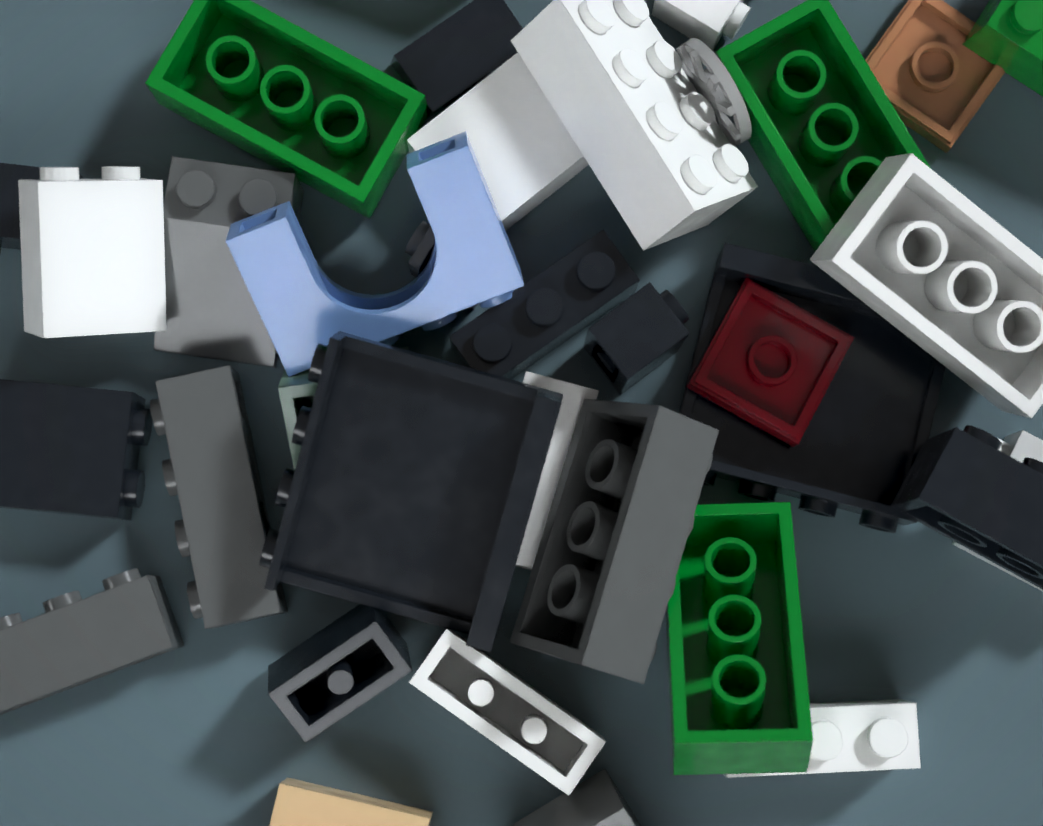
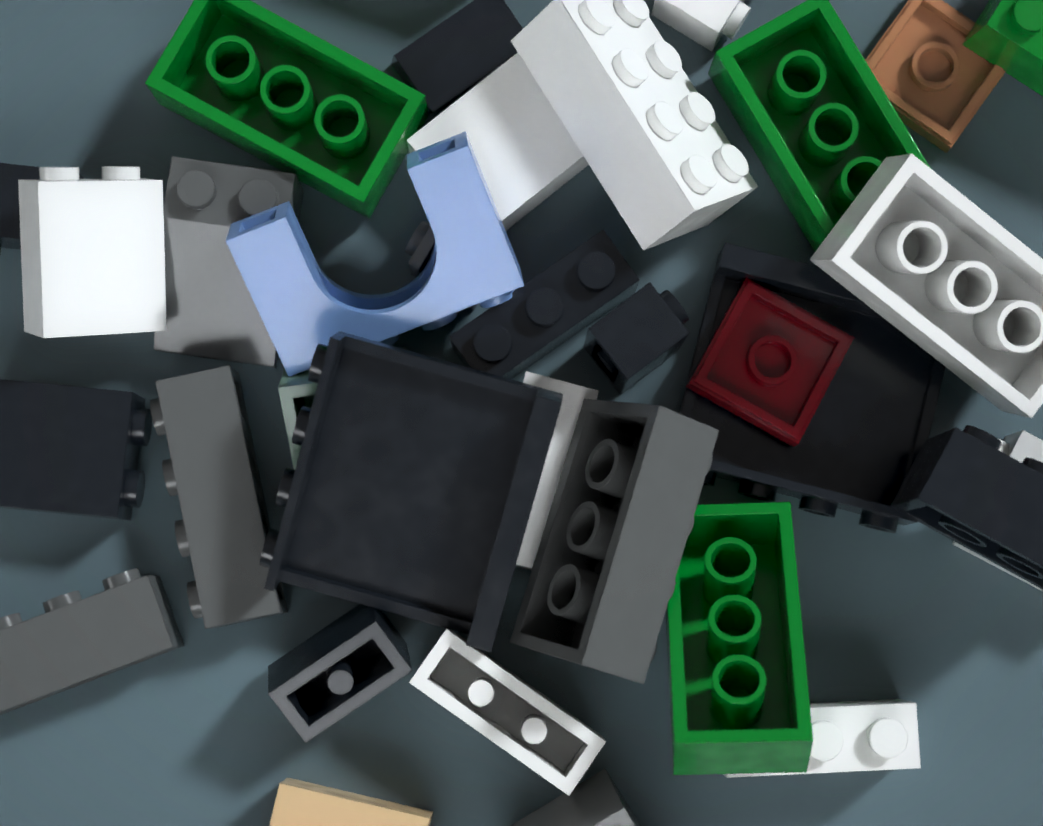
(718, 88): light grey wheel -> none

